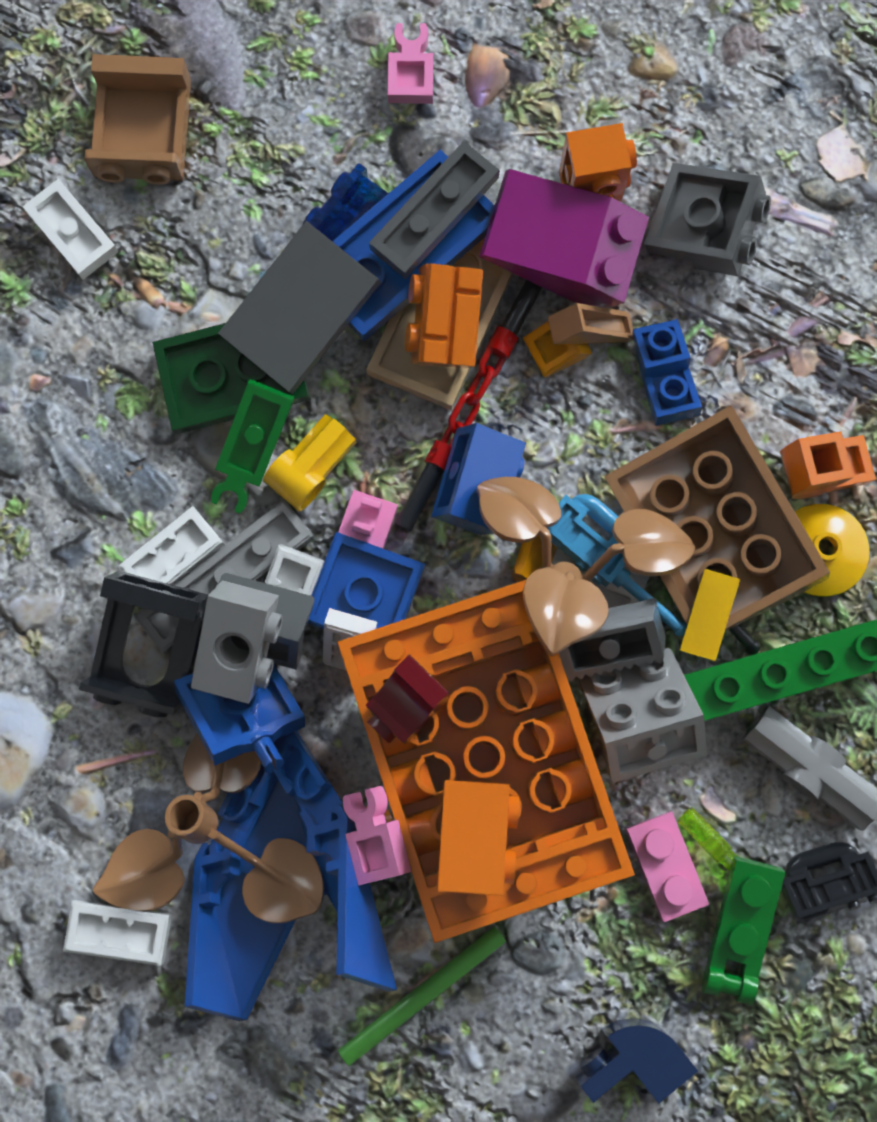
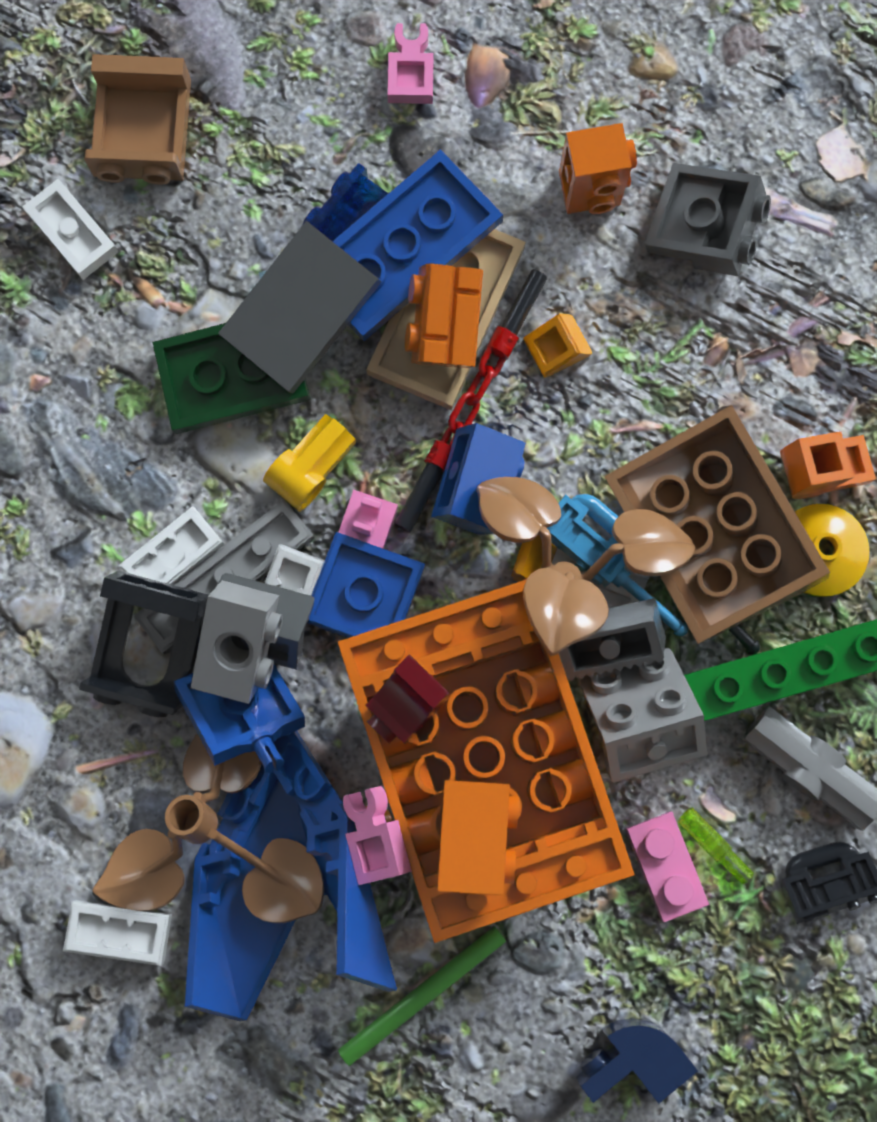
(251, 440): green plate -> none
(338, 627): white plate -> none
(434, 209): dark grey plate -> none
(564, 239): magenta slope -> none
(590, 324): medium nougat piece -> none
(666, 372): blue slope -> none
(710, 614): yellow sticker -> none
(743, 928): green plate -> none

